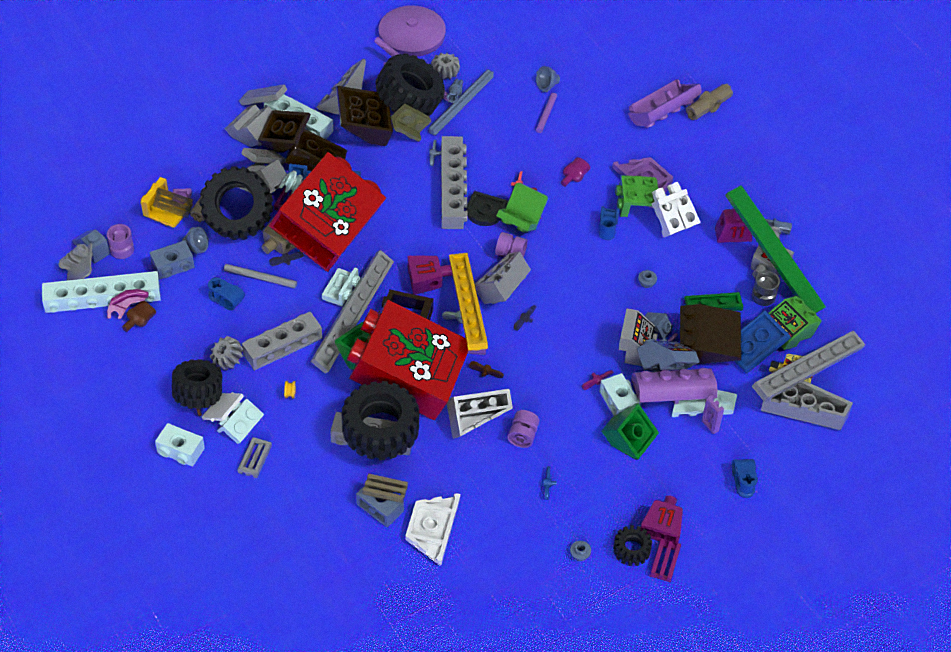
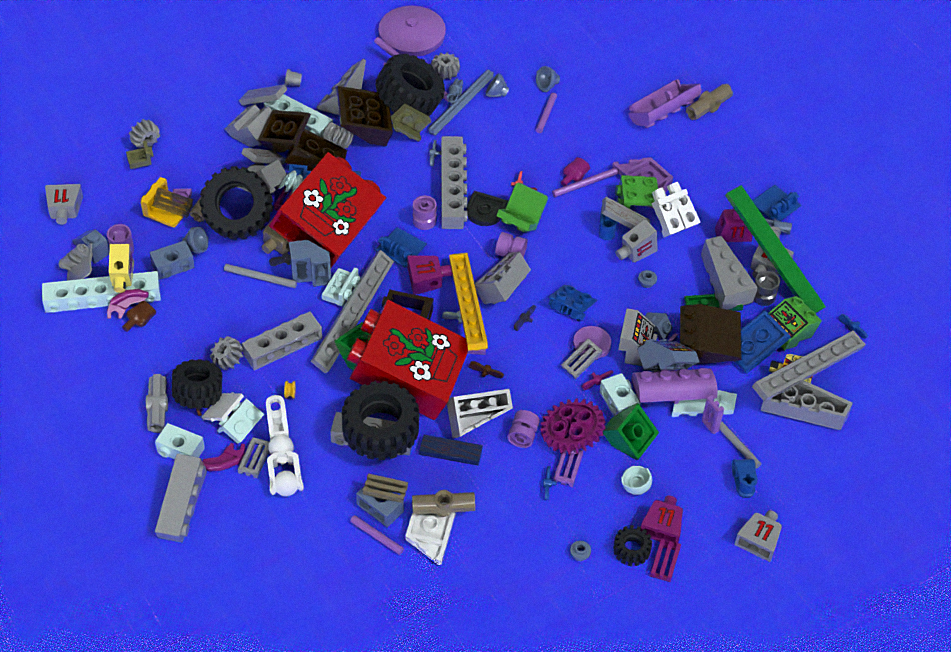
(63, 201): none -> light grey torso
(120, 266): none -> light yellow torso
(140, 157): none -> olive bracket
(144, 131): none -> light grey gear
(156, 403): none -> light grey piece
(180, 498): none -> light grey wedge
(225, 293): blue piece -> none
(226, 460): none -> magenta piece
(281, 451): none -> white piece
(292, 78): none -> light grey piece
(309, 263): none -> sand blue piece
(338, 135): none -> light grey gear
(377, 535): none -> medium lavender bar
(400, 245): none -> blue hinge
(424, 212): none -> medium lavender wheel
(432, 503): none -> dark tan piece
(451, 450): none -> dark blue tile
(497, 87): none -> sand blue piece
(565, 365): none -> light grey tile
(565, 479): none -> medium lavender tile
(573, 299): none -> blue hinge
(573, 426): none -> magenta gear
(582, 183): none -> medium lavender bar
(597, 336): none -> medium lavender tile
(621, 213): none -> light grey tile
(637, 480): none -> light aqua hair
(638, 242): none -> light grey torso
(727, 275): none -> light grey wedge
(738, 444): none -> light grey bar
(760, 535): none -> light grey torso
(777, 203): none -> blue hinge
(853, 325): none -> blue piece

